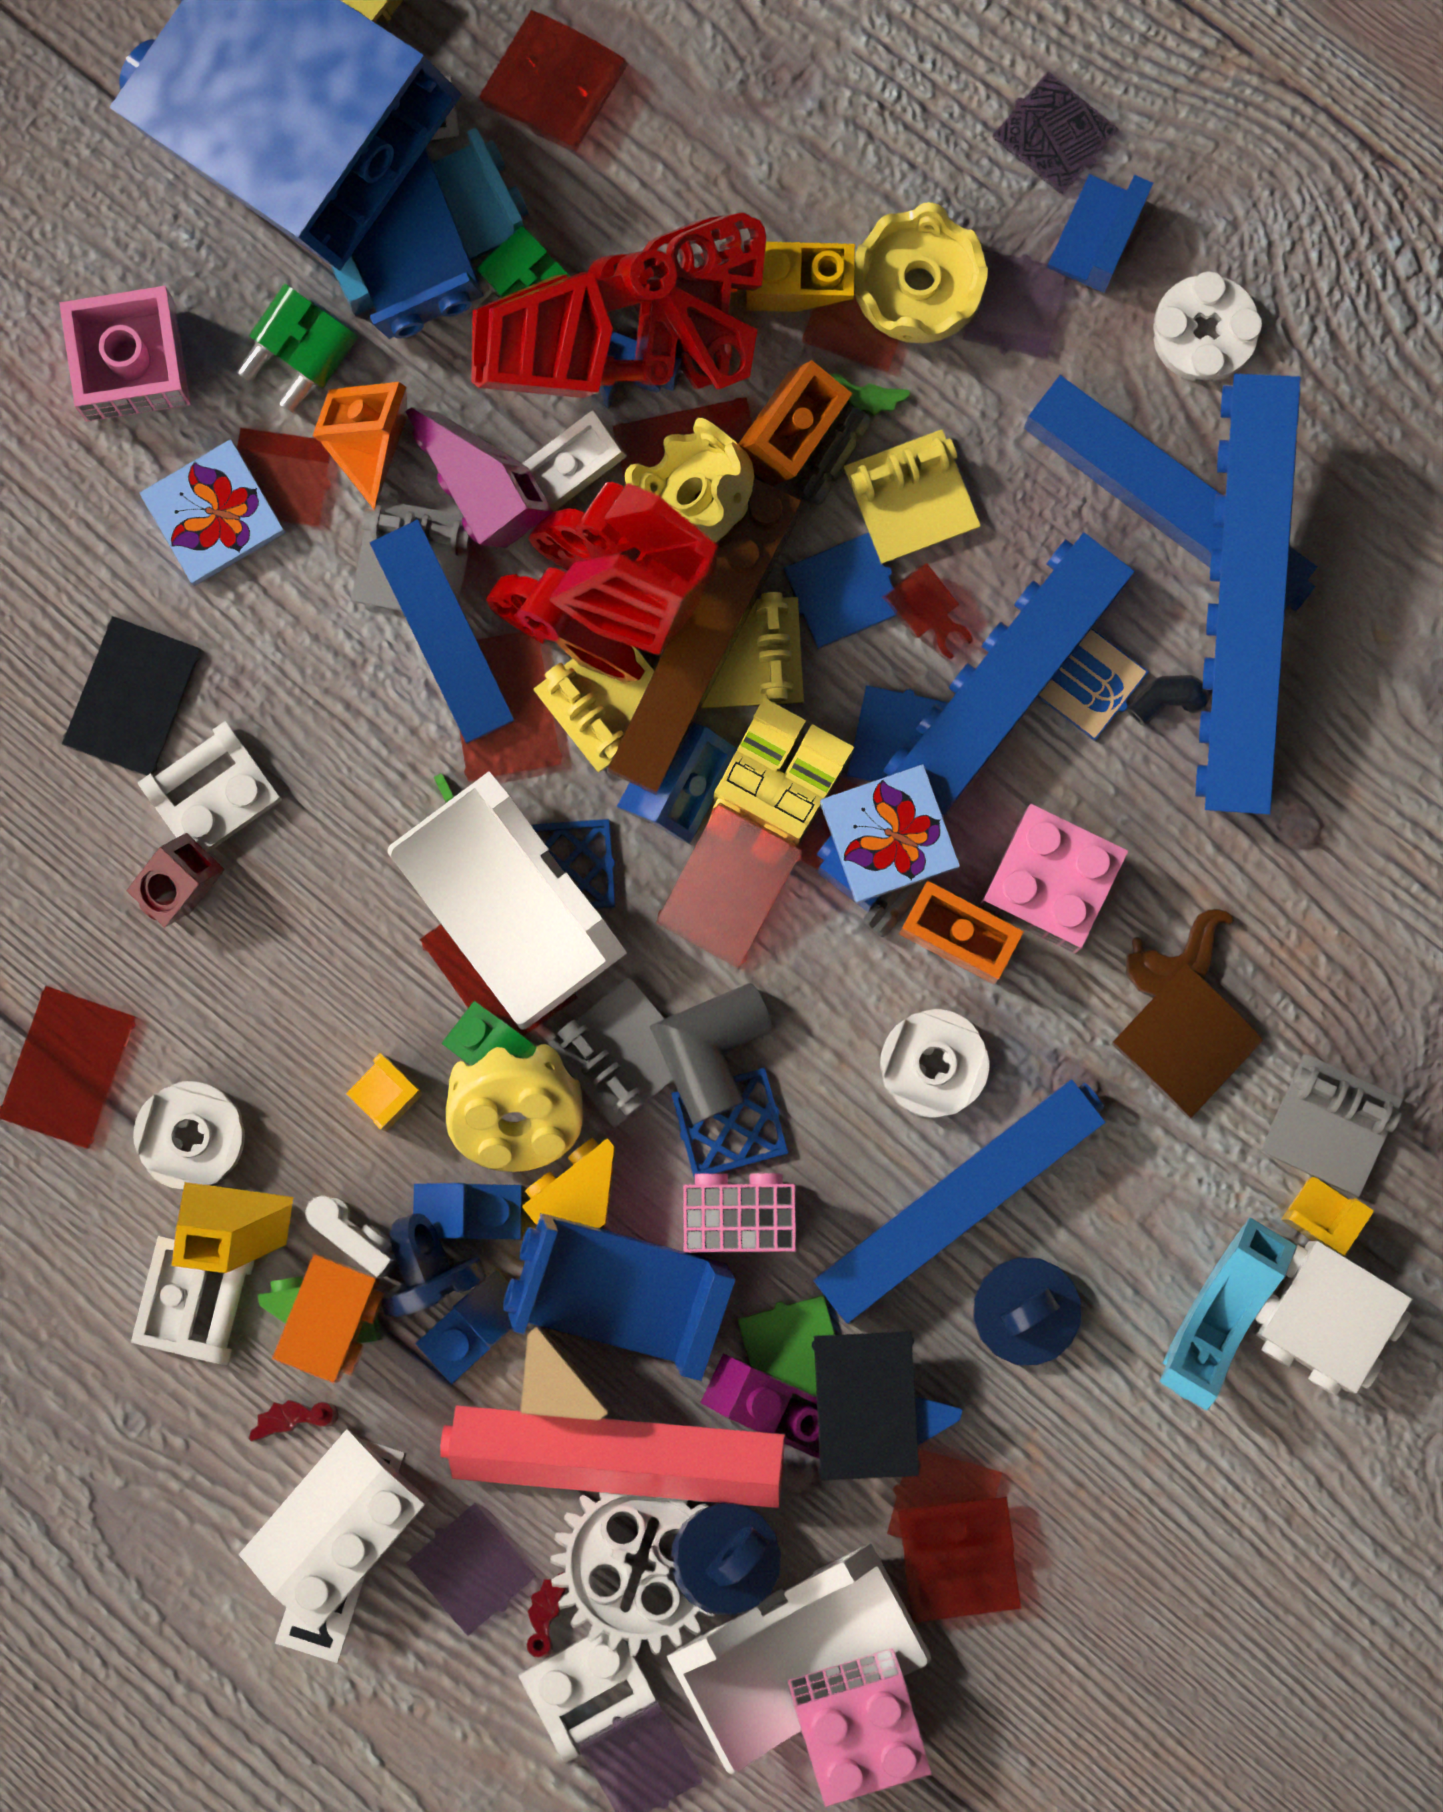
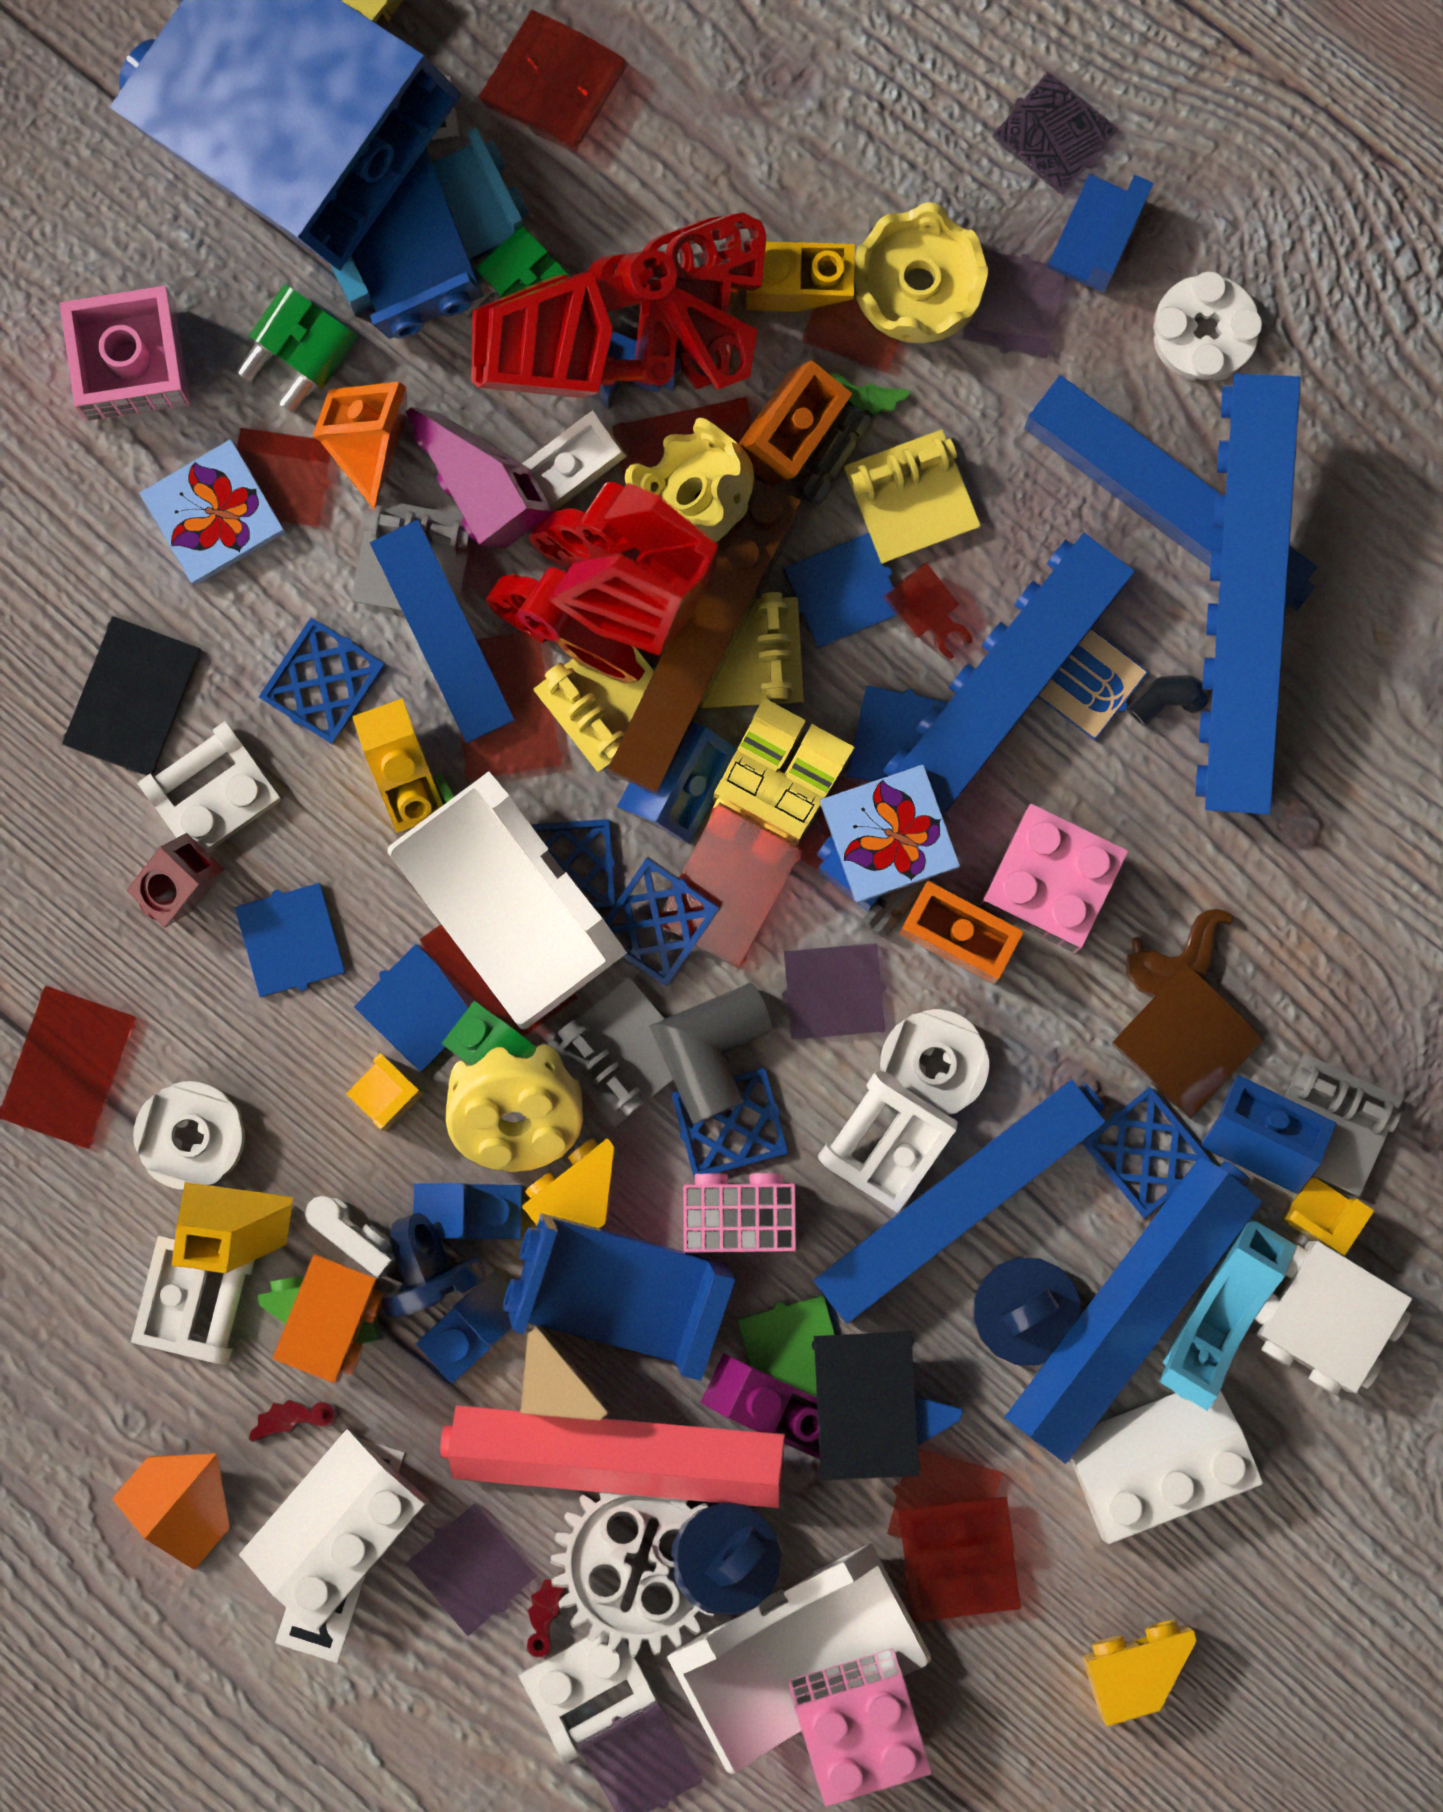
(177, 1505): none -> orange slope
(290, 940): none -> blue piece
(299, 715): none -> blue window
(398, 764): none -> yellow slope
(413, 1007): none -> blue piece
(680, 887): none -> blue window
(834, 991): none -> clear purple piece
(902, 1152): none -> white plate
(1119, 1119): none -> blue window
(1134, 1307): none -> blue brick
(1137, 1674): none -> yellow slope
(1161, 1464): none -> white slope
(1269, 1135): none -> blue panel

